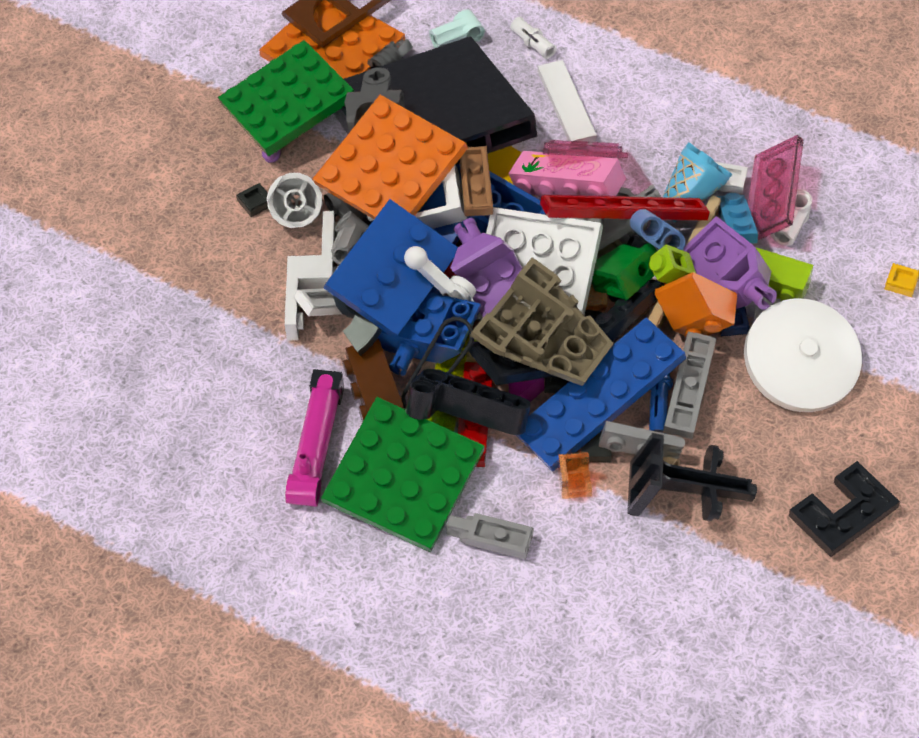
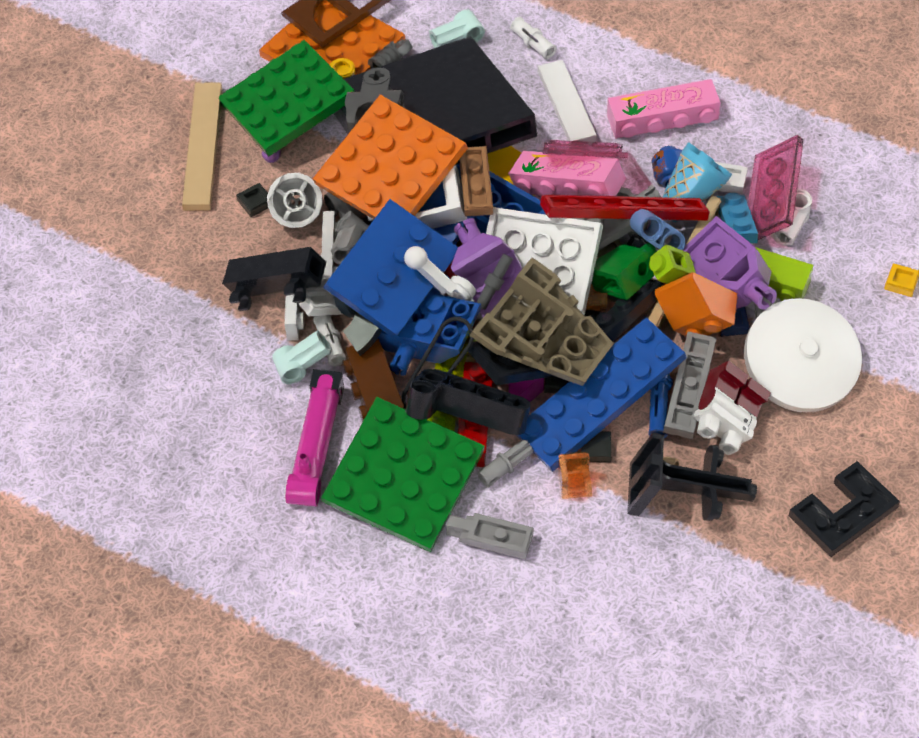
(202, 147): none -> tan tile
(273, 273): none -> black brick
(293, 360): none -> light aqua piece
(326, 327): none -> white pin
(343, 67): none -> yellow tile
(494, 280): none -> dark grey bar
(504, 463): none -> light grey axle
(630, 439): light grey hinge -> none
(663, 108): none -> bright pink brick
(664, 163): none -> blue head
(729, 406): none -> hips

